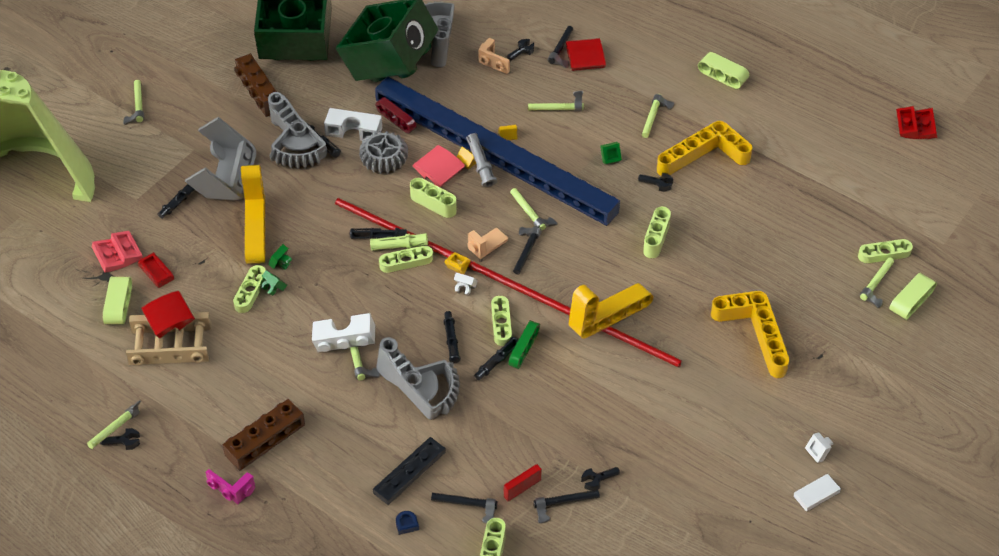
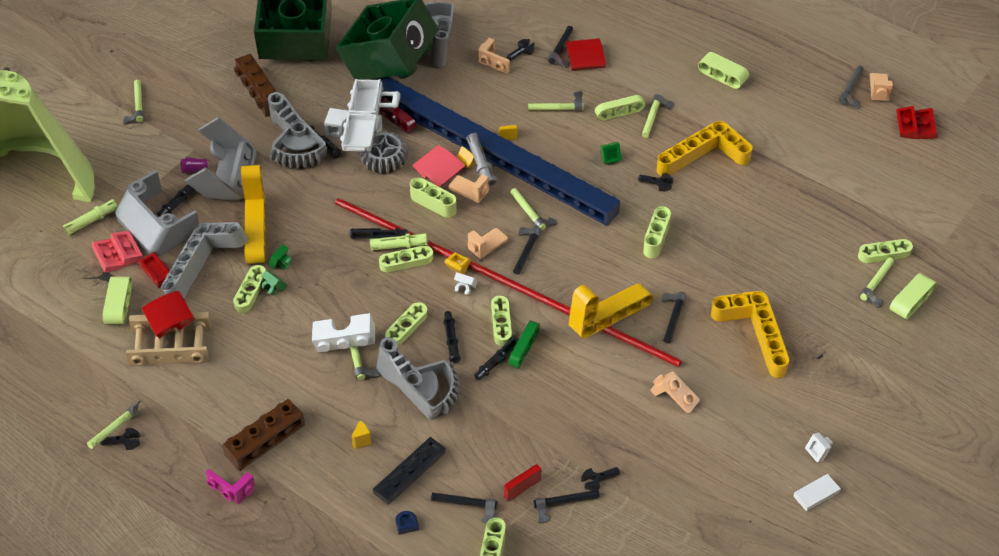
(90, 217): none -> yellowish green pin
(150, 232): none -> light grey windscreen
(192, 165): none -> magenta cone
(196, 251): none -> light grey beam
(361, 436): none -> yellow slope
(363, 112): none -> white piece
(407, 316): none -> yellowish green beam
(469, 189): none -> light nougat bracket
(630, 105): none -> yellowish green beam
(676, 389): none -> light nougat bracket
(679, 299): none -> black piece
(845, 97): none -> dark grey piece
(880, 87): none -> light nougat bracket

